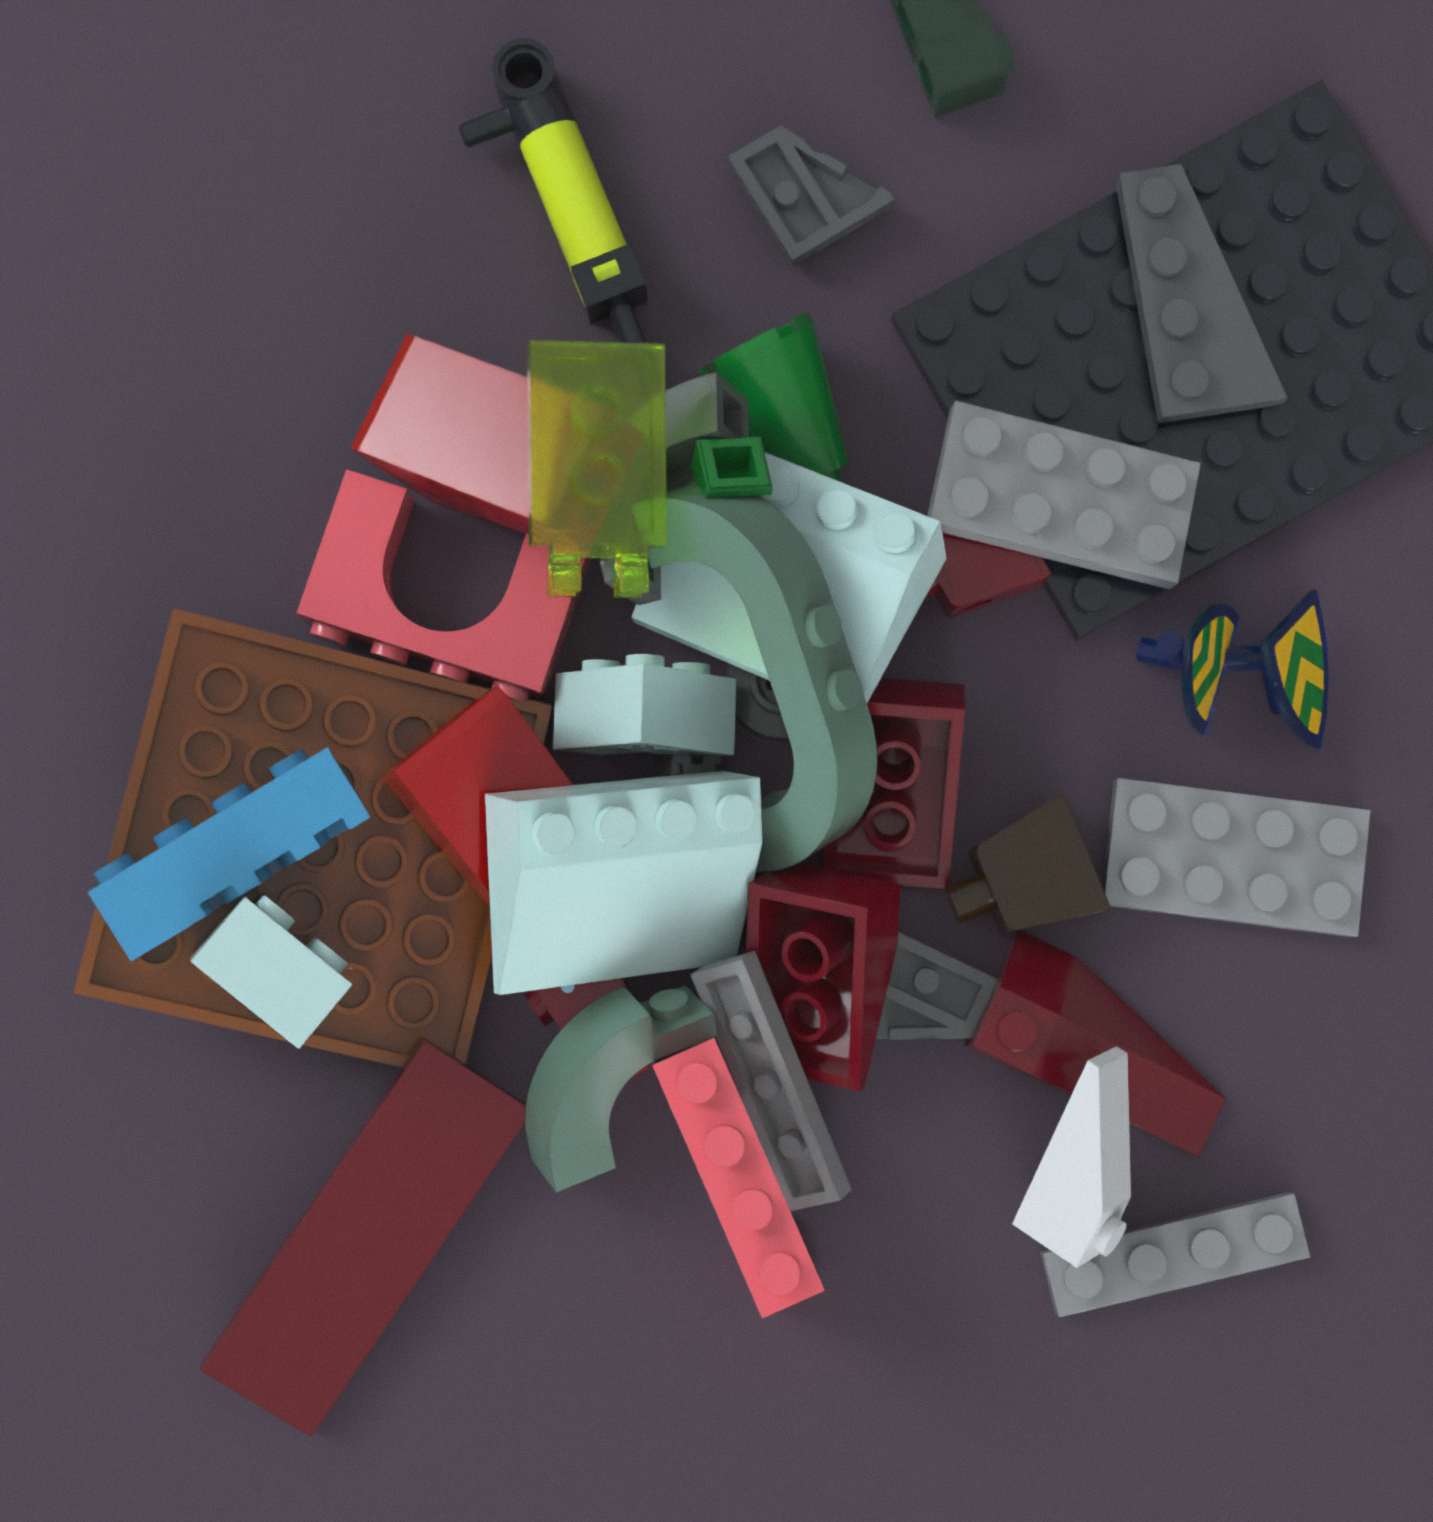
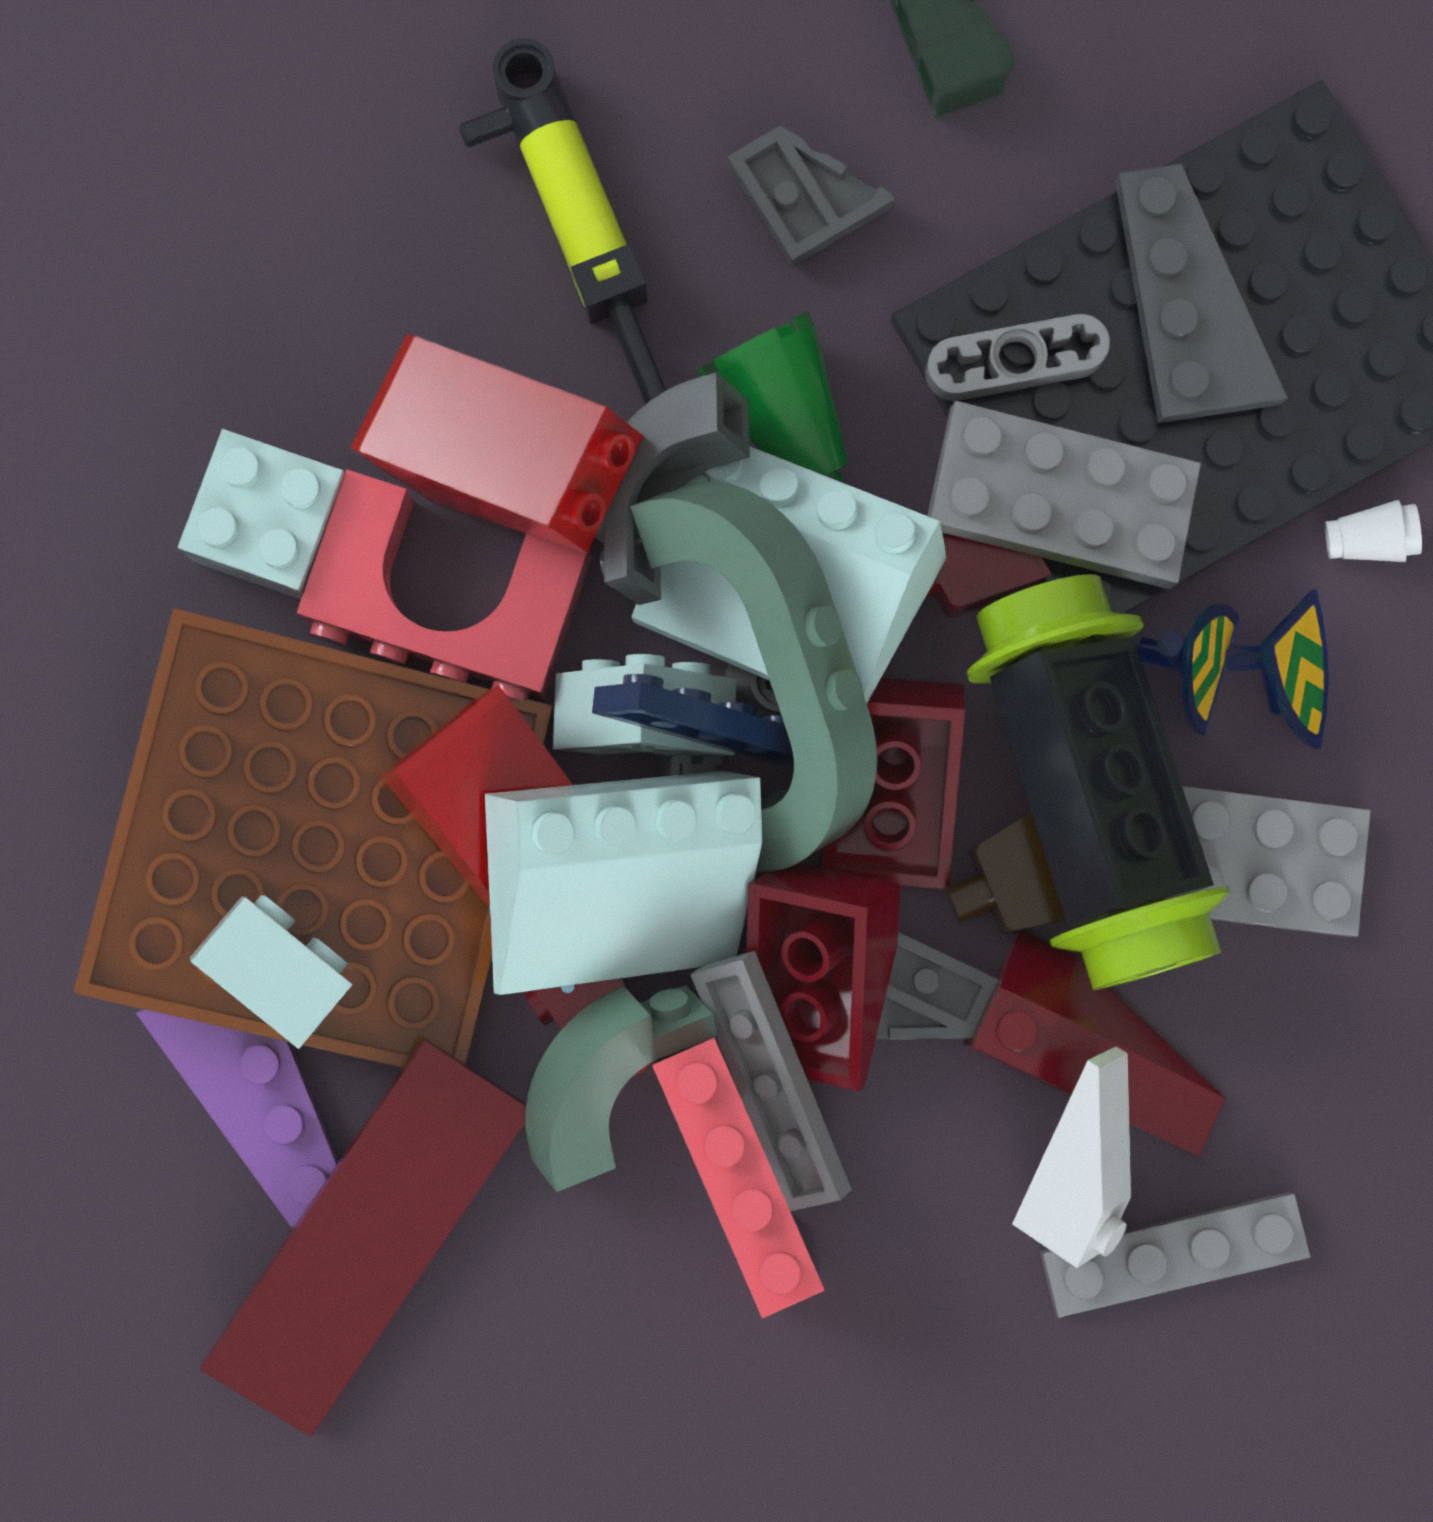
(226, 853): dark azure wedge -> none
(257, 1101): none -> medium lavender wing
(261, 513): none -> light aqua brick
(596, 459): clear neon green tile -> none
(693, 717): none -> dark blue plate
(731, 467): green slope -> none
(1065, 363): none -> light grey beam
(1099, 780): none -> black brick
(1376, 534): none -> white cone

